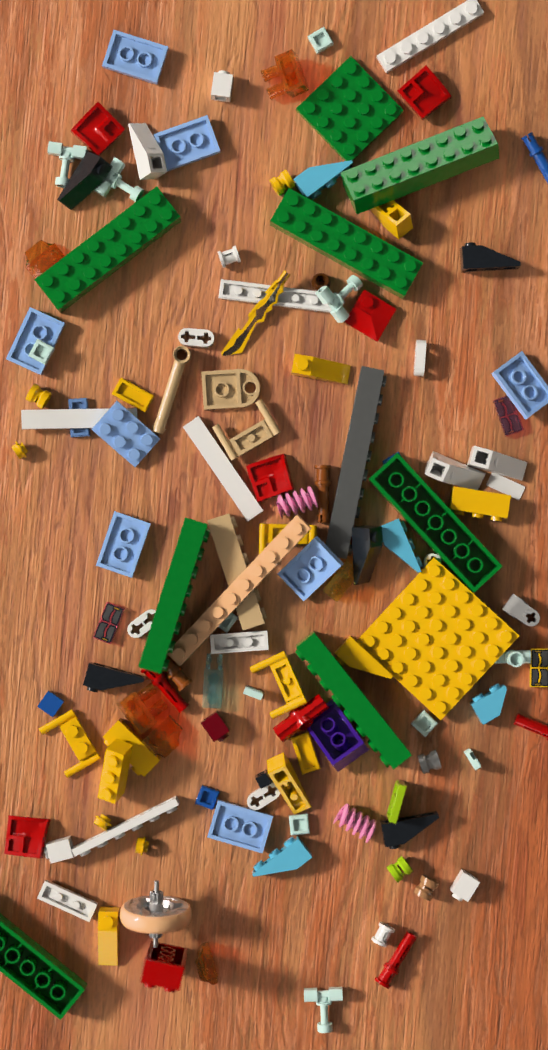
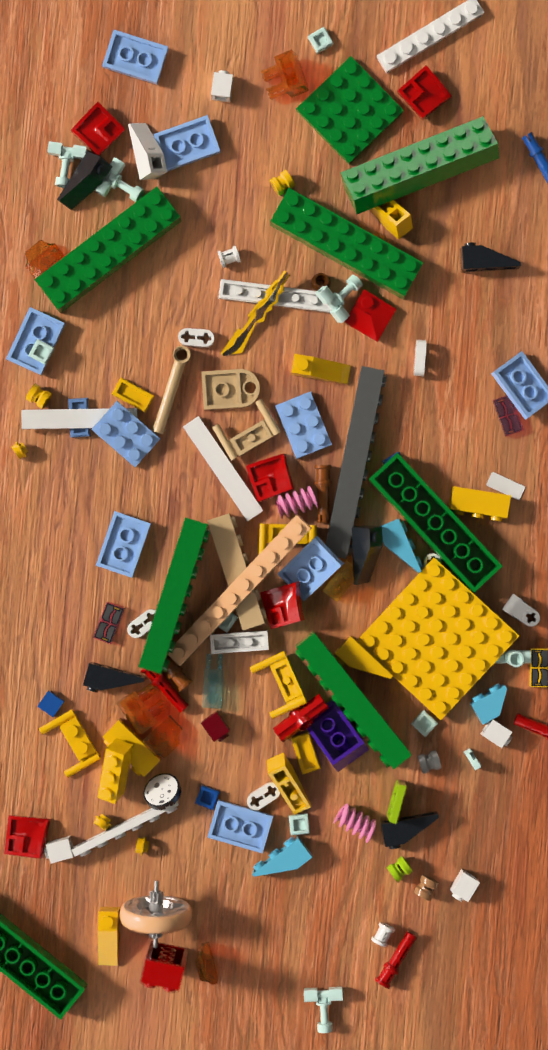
(67, 900): white plate -> none
(162, 791): none -> white tile
(252, 692): light aqua tile -> none
(263, 779): black piece -> none
(283, 605): none -> red plate
(303, 425): none -> light blue plate
(318, 177): medium azure slope -> none
(453, 472): white slope -> none
(496, 463): white slope -> none
(497, 733): none -> white brick

